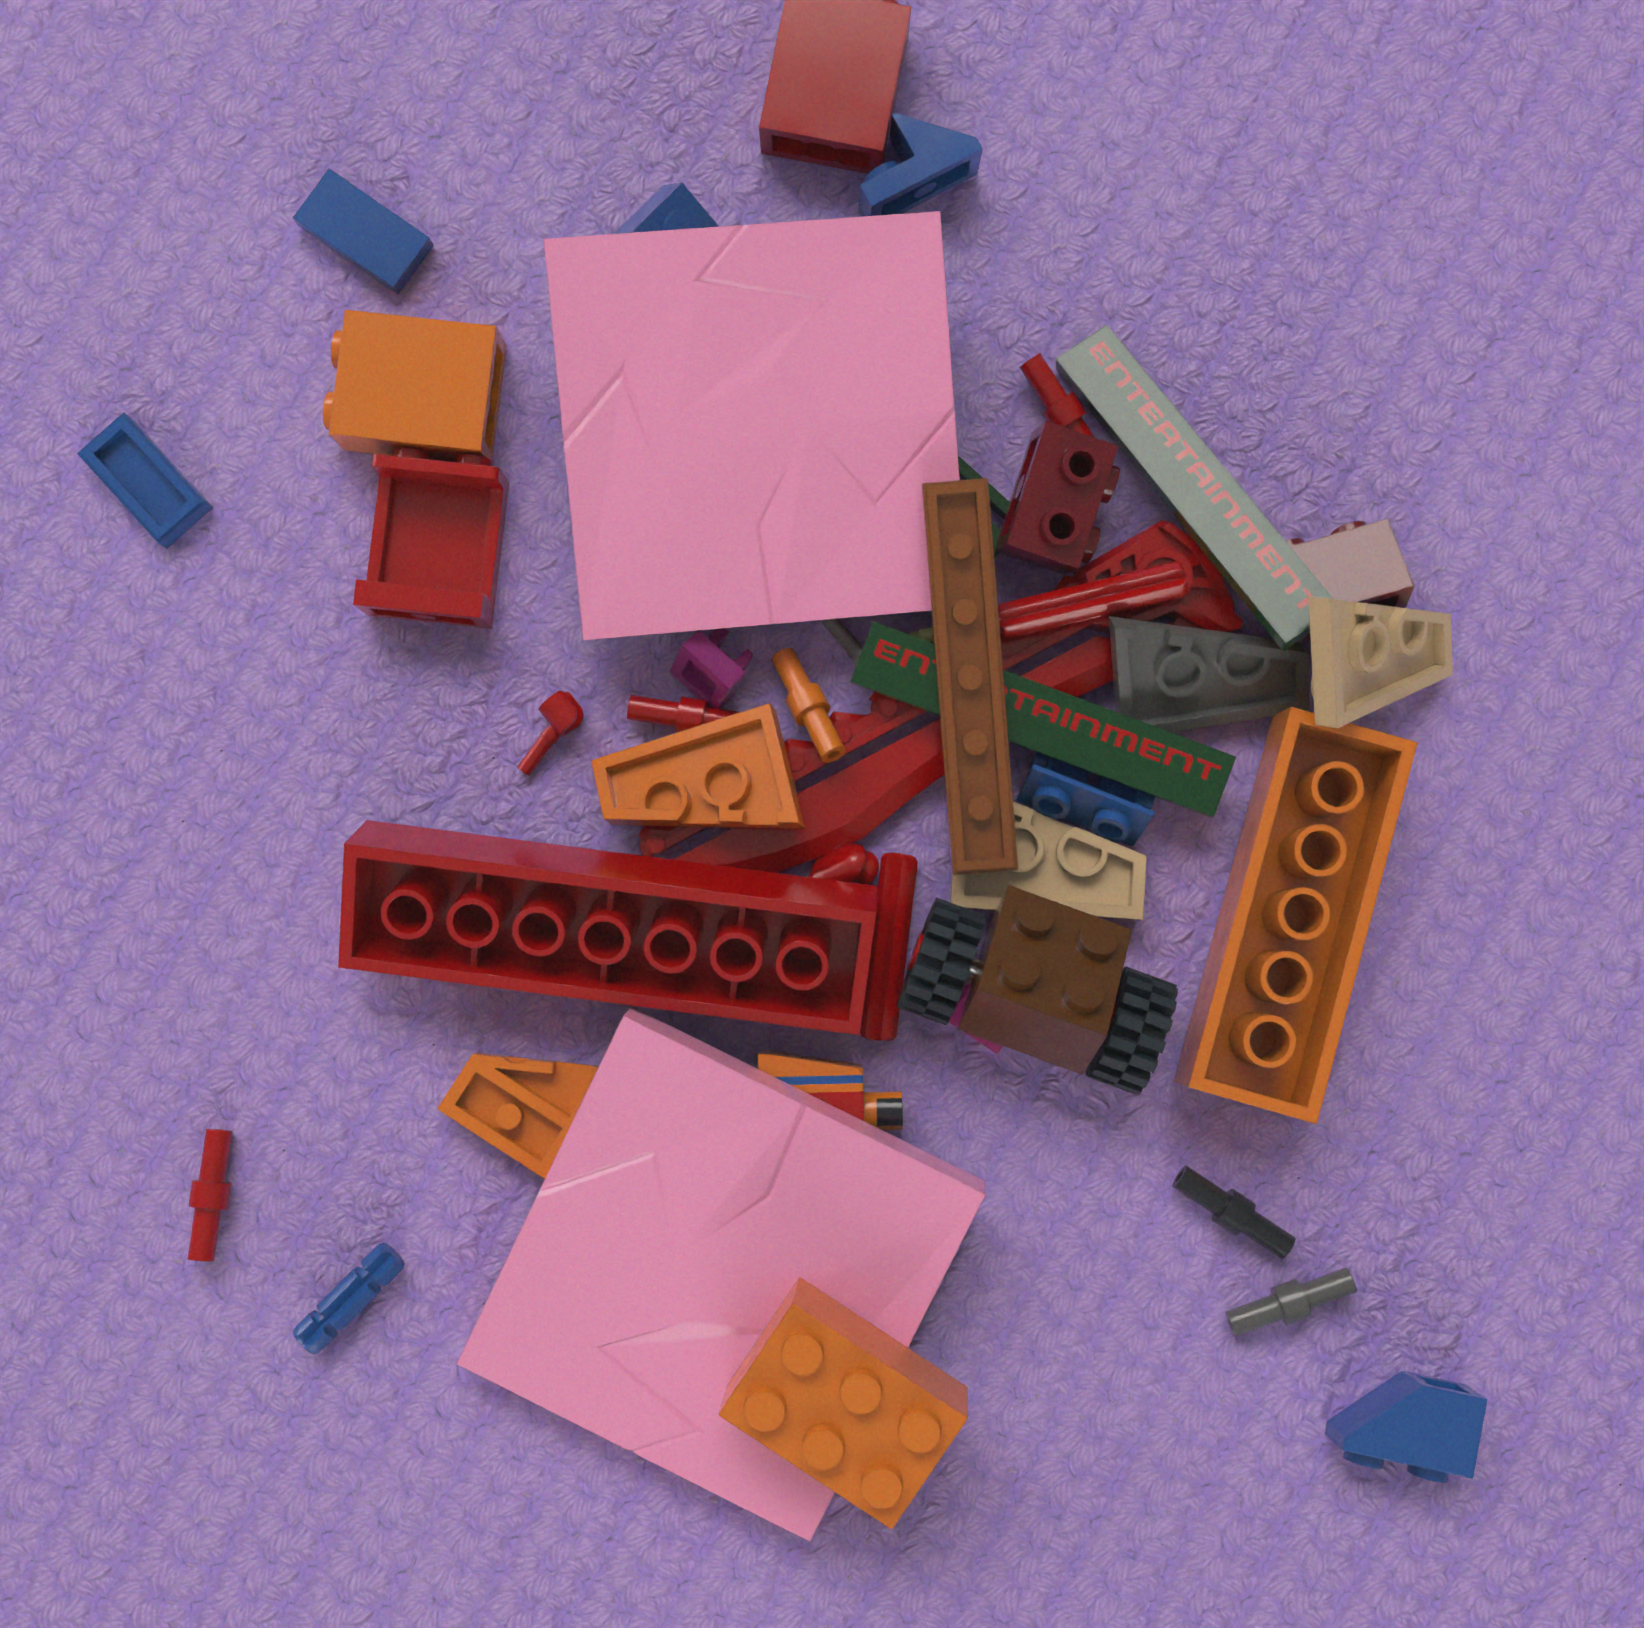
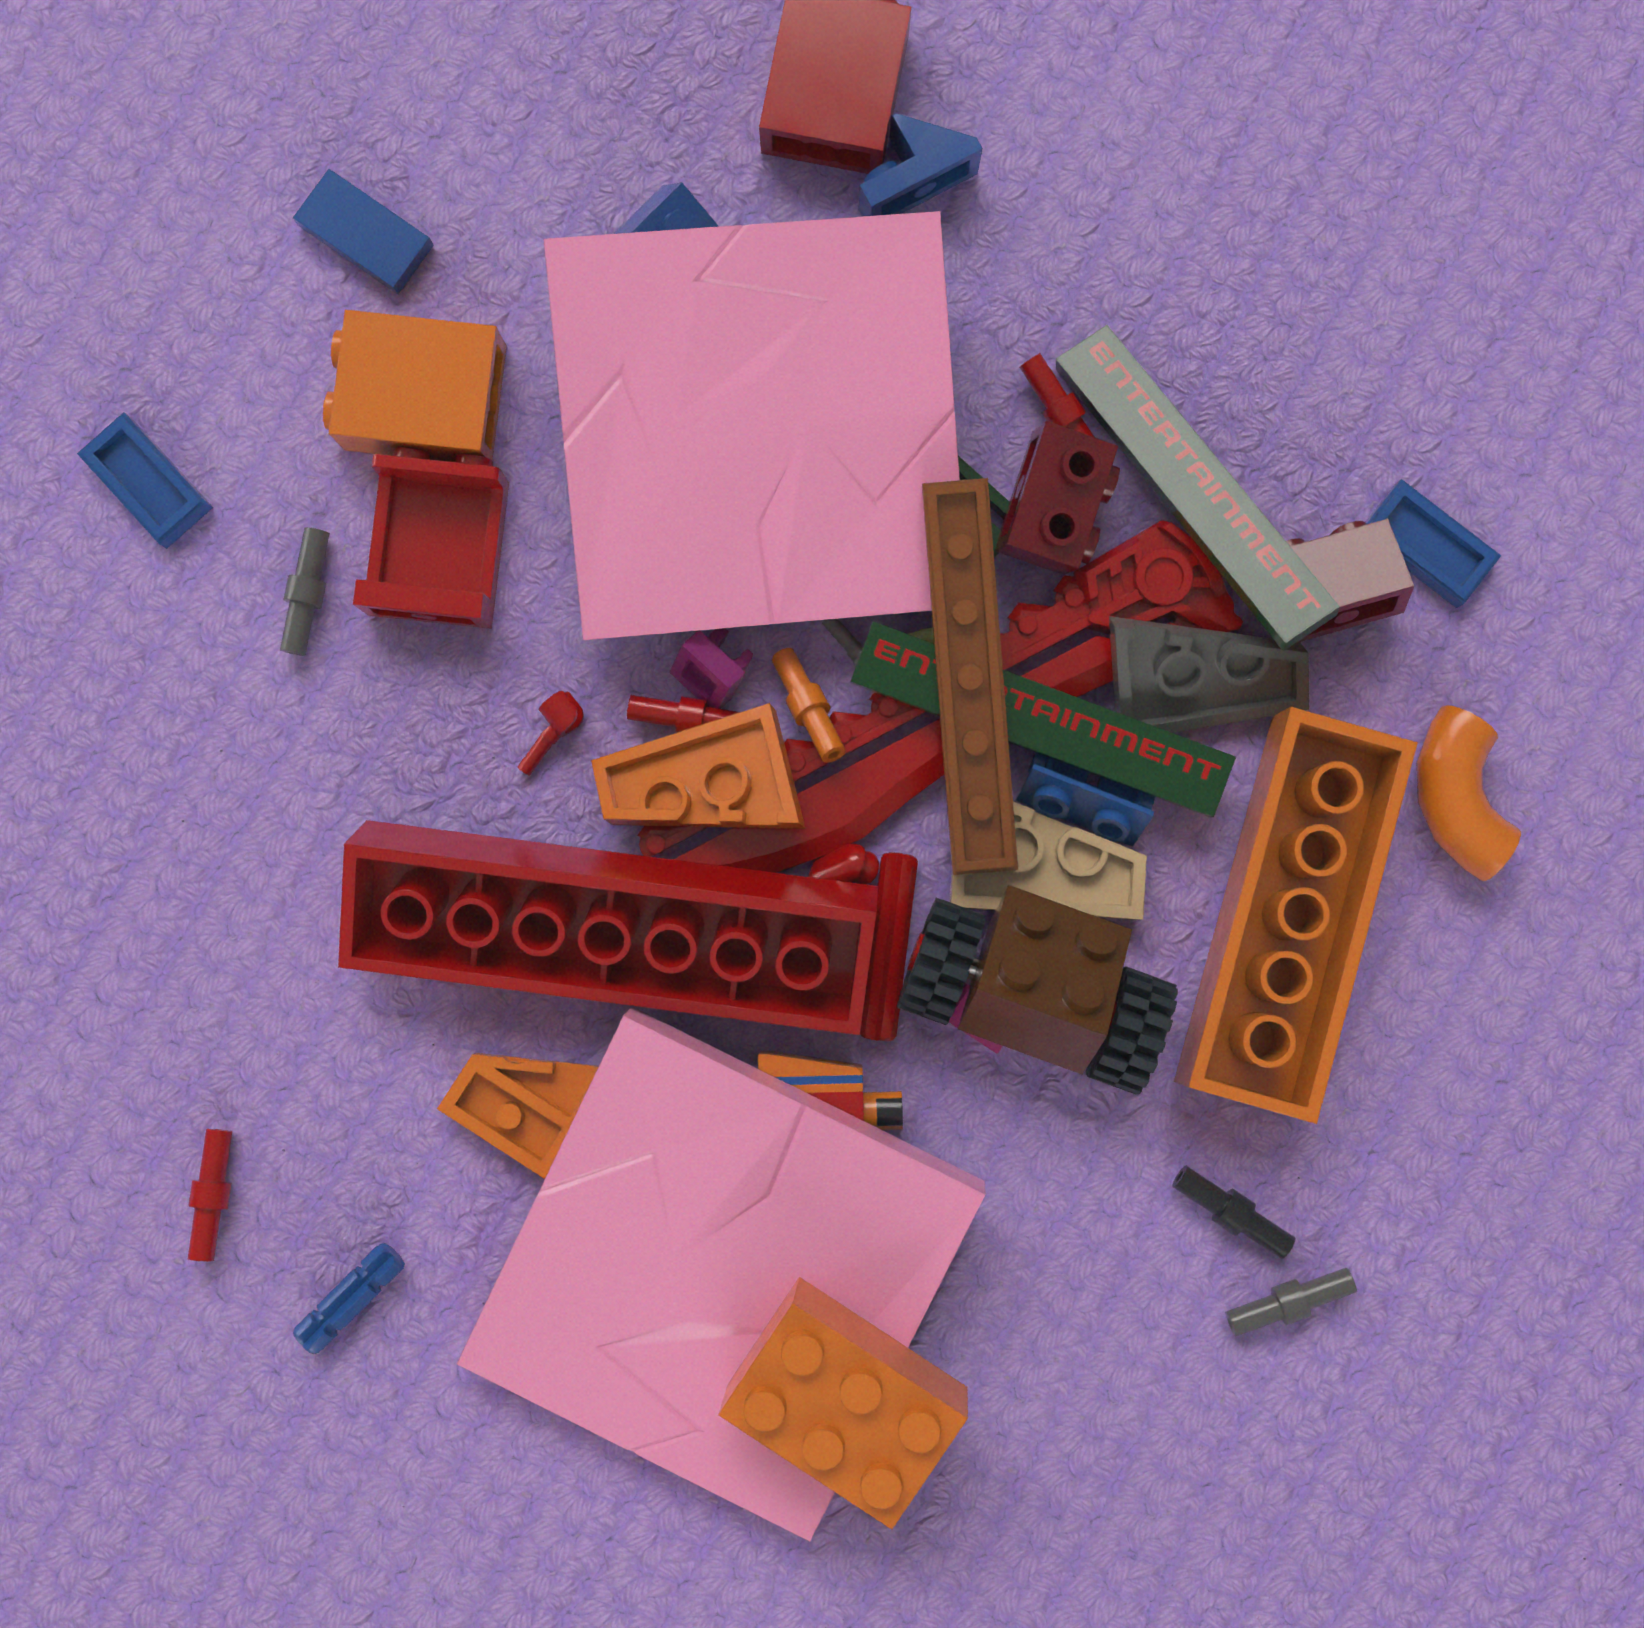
(304, 591): none -> dark grey bar
(1092, 600): red axle -> none
(1372, 656): tan wing -> none
(1416, 1423): blue slope -> none
(1435, 544): none -> blue tile
(1454, 796): none -> orange cylinder

